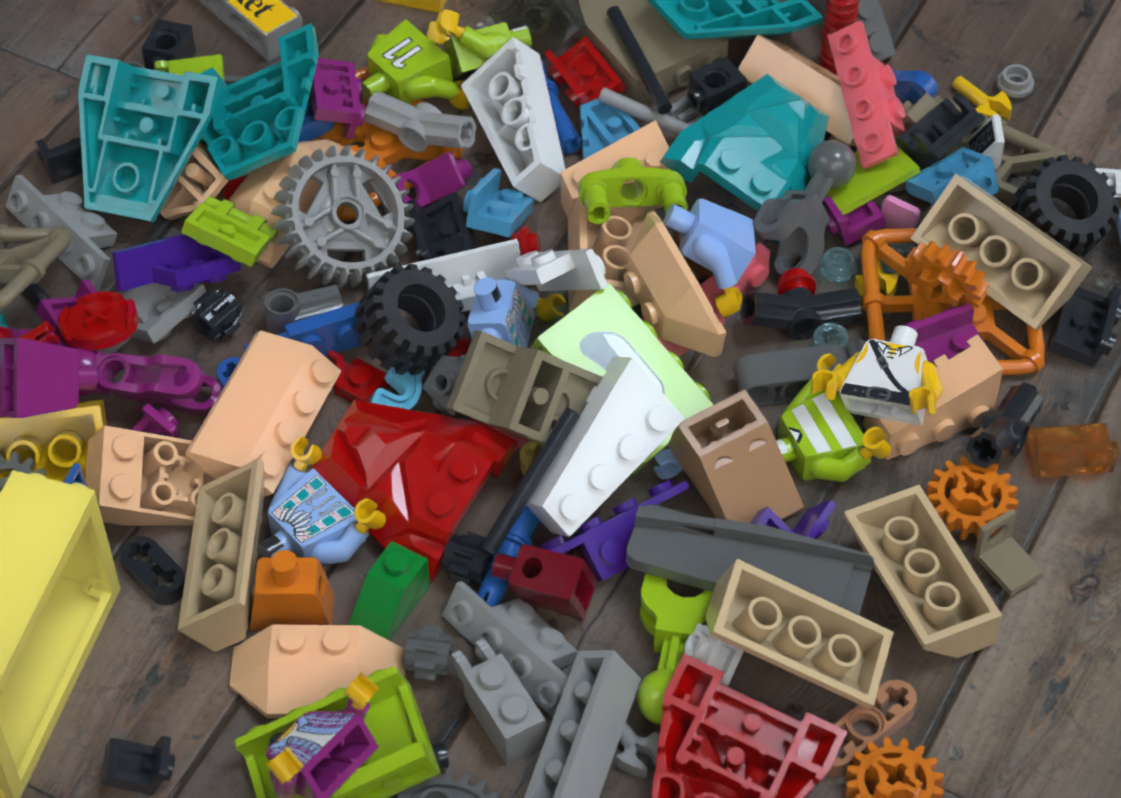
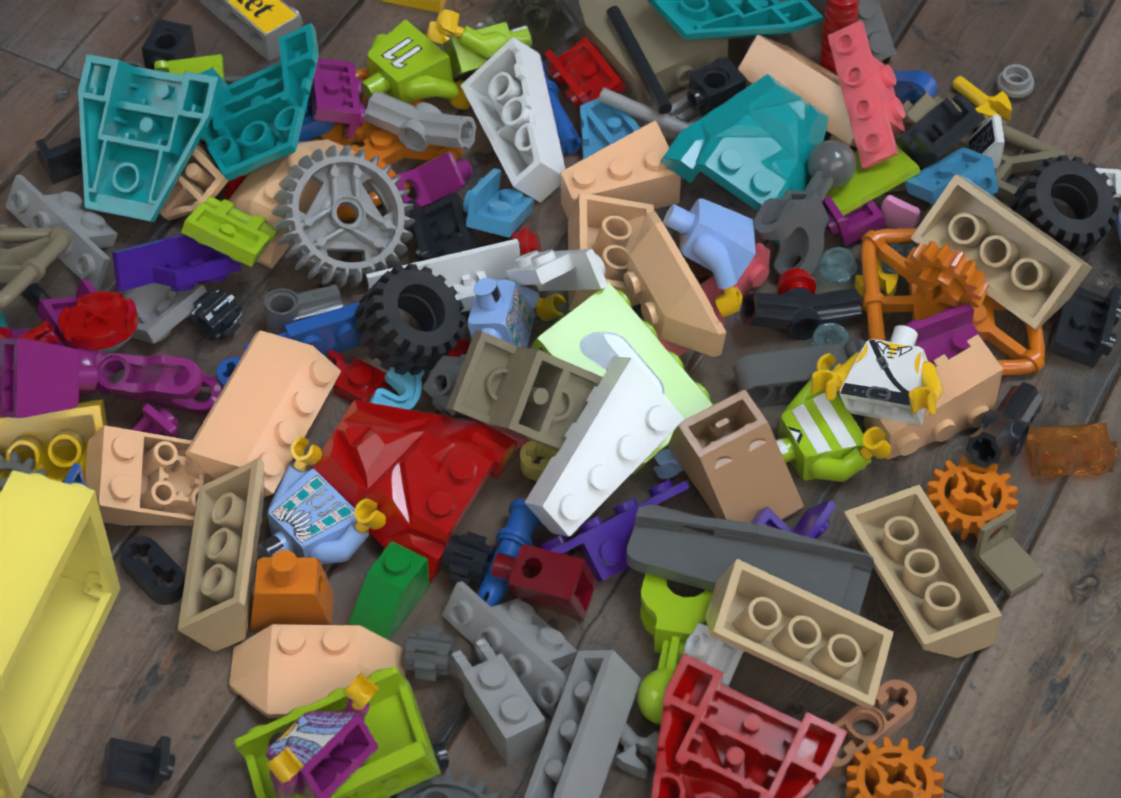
(529, 482): black bar -> none
(652, 188): lime connector -> none

